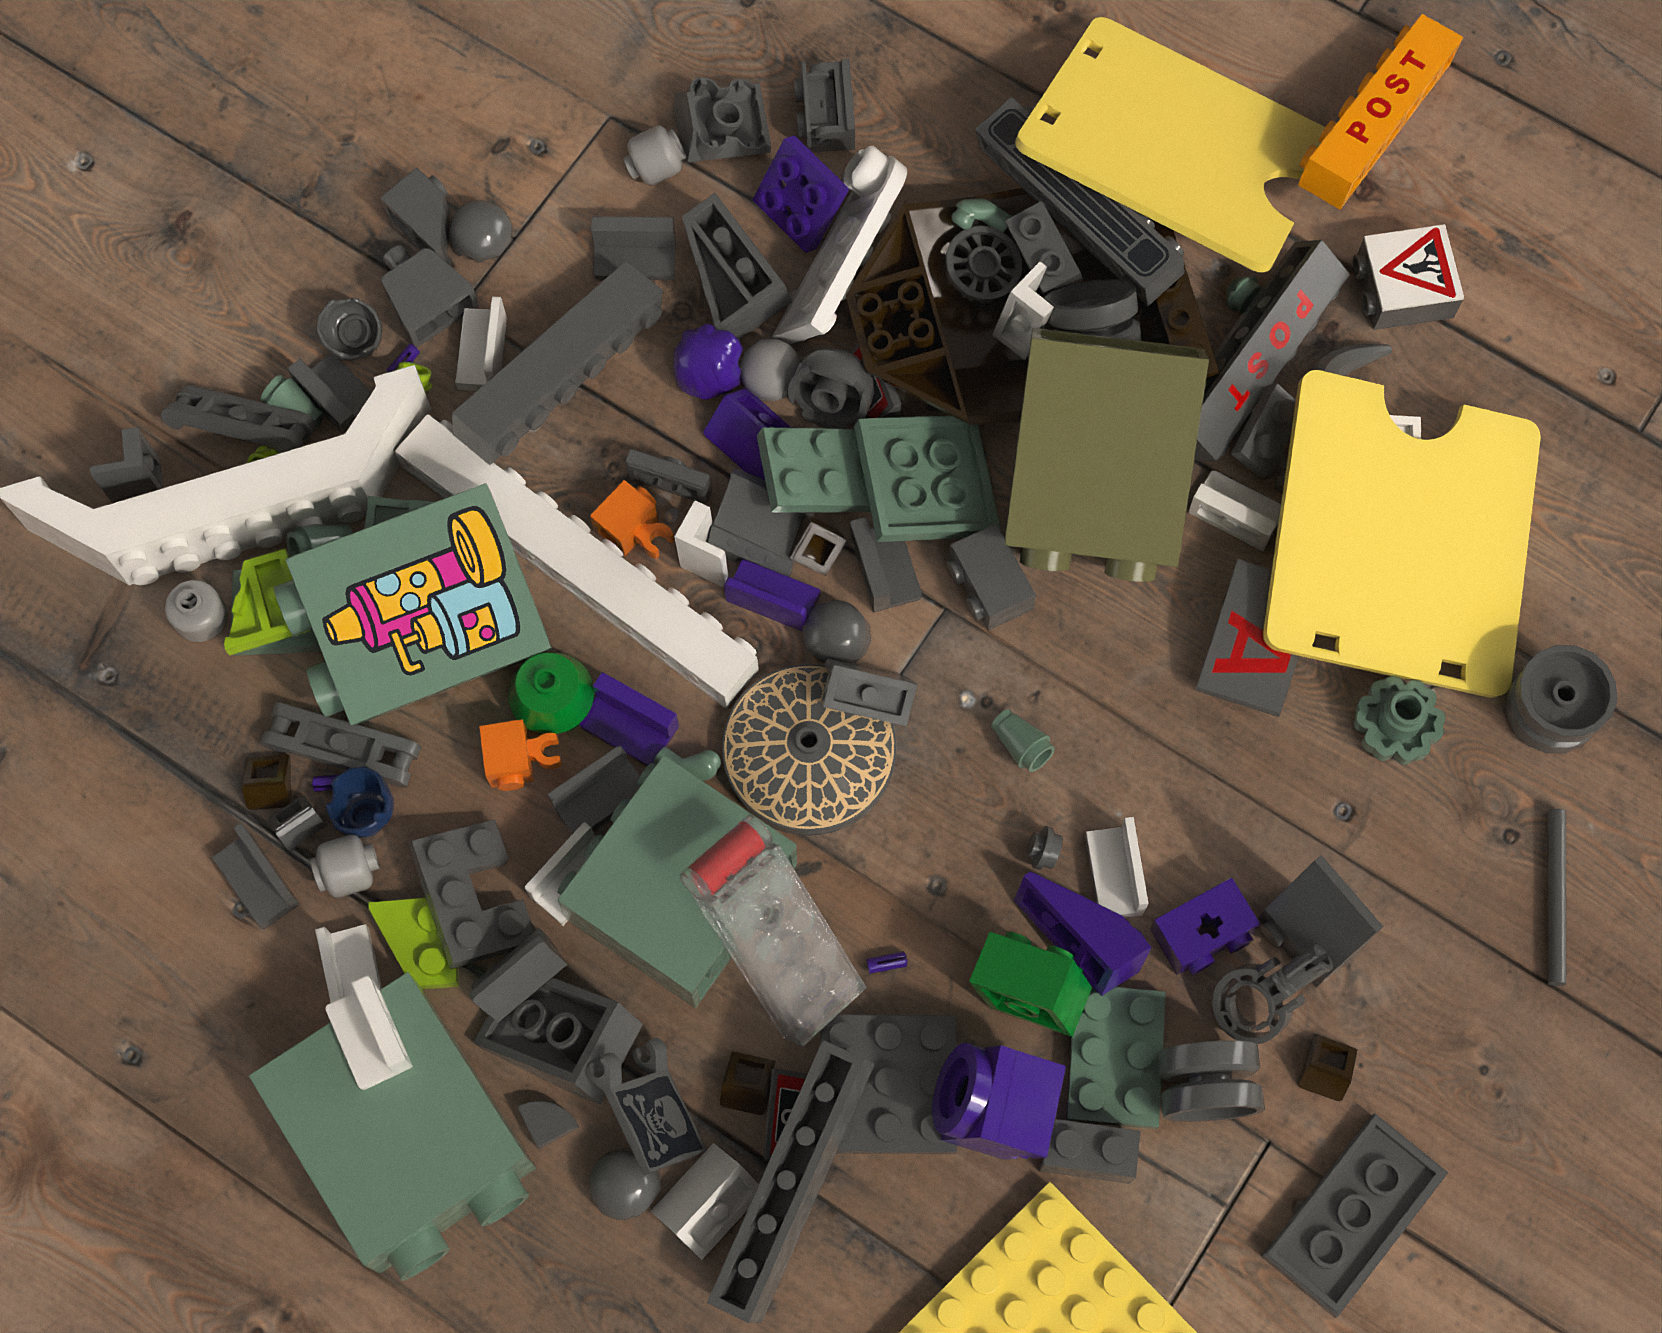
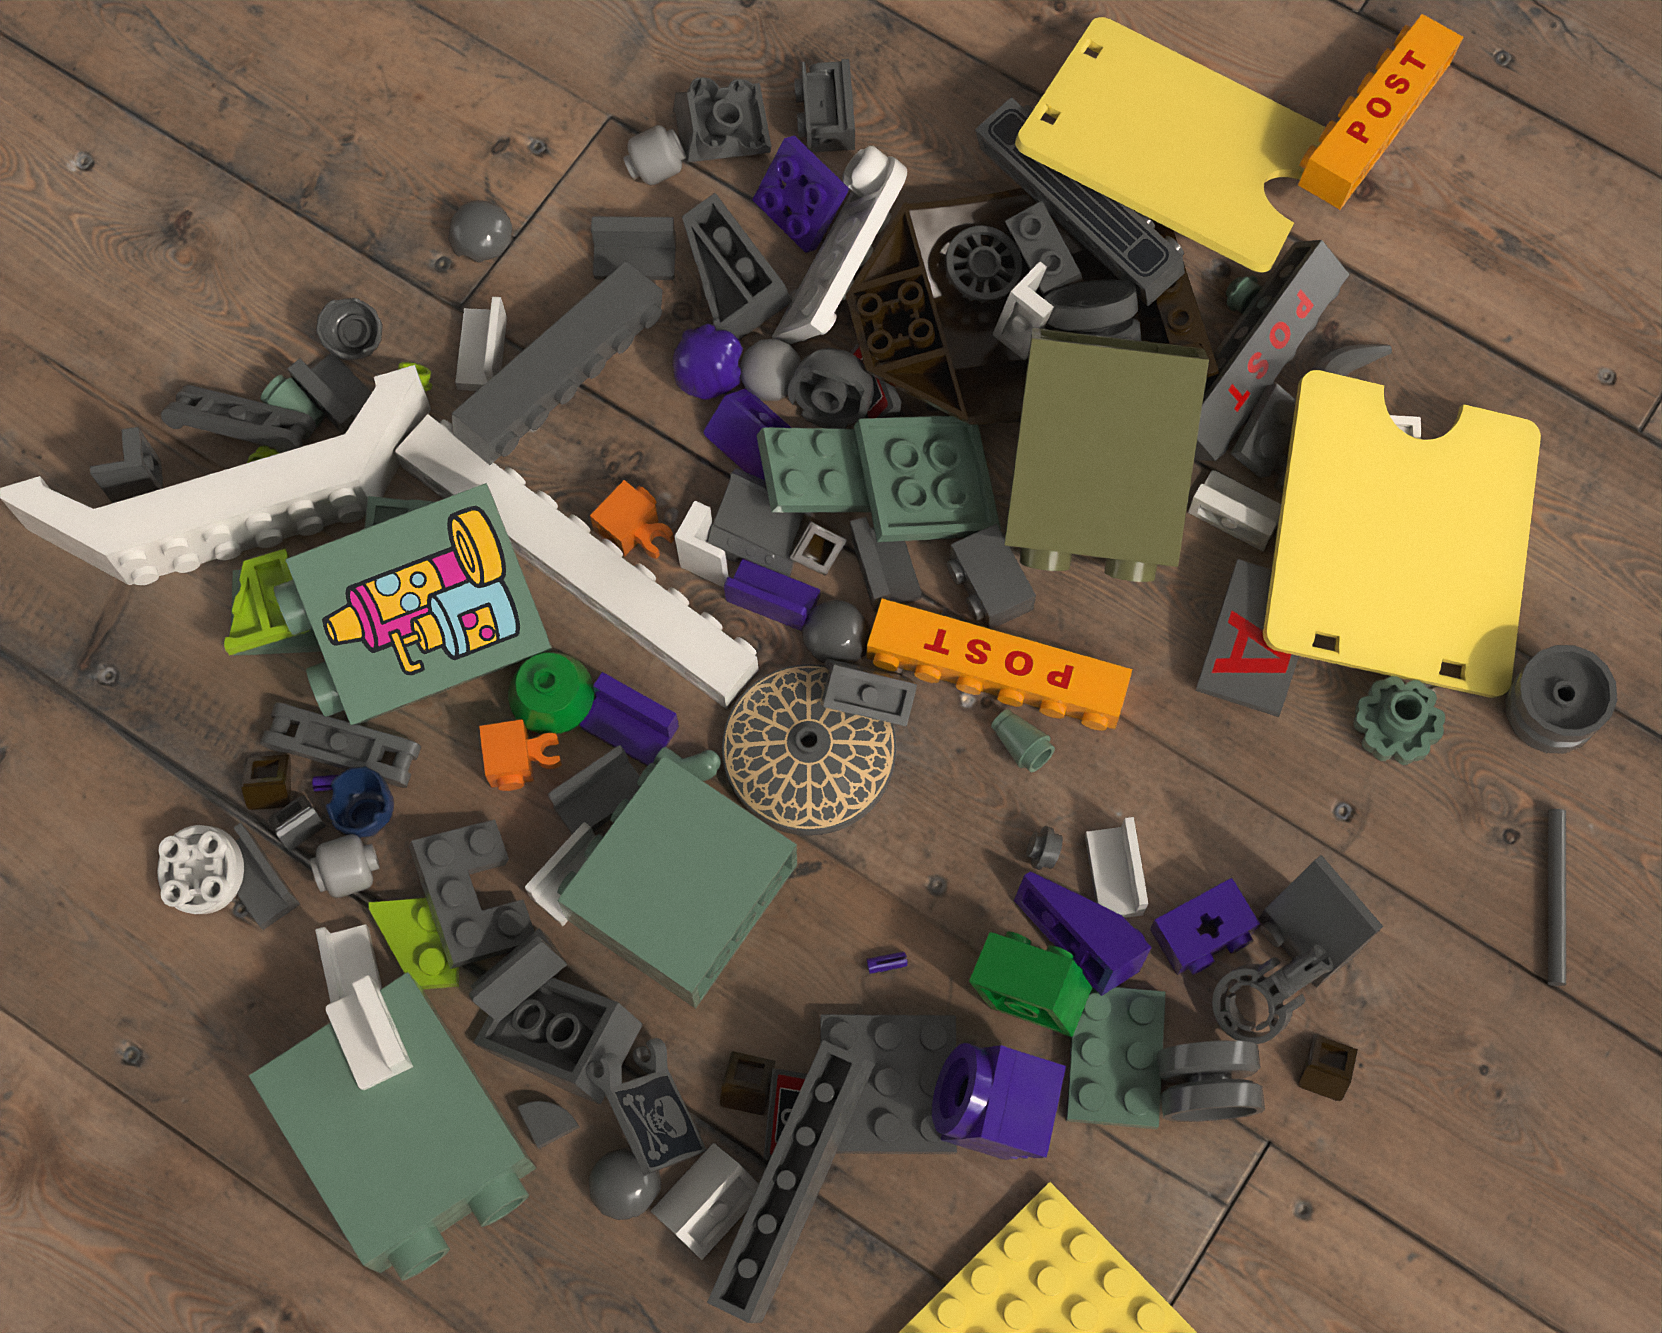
(196, 611): light grey head -> none
(199, 869): none -> white tile
(310, 537): sand green cone -> none
(411, 351): dark purple piece -> none
(420, 211): dark grey slope -> none
(425, 293): dark grey torso -> none
(669, 475): dark grey plate -> none
(773, 930): clear hinge -> none
(982, 210): sand green arm -> none
(998, 665): none -> light orange brick
(1092, 1152): dark grey brick -> none
(1354, 1215): dark grey tile -> none
(1408, 277): piece -> none

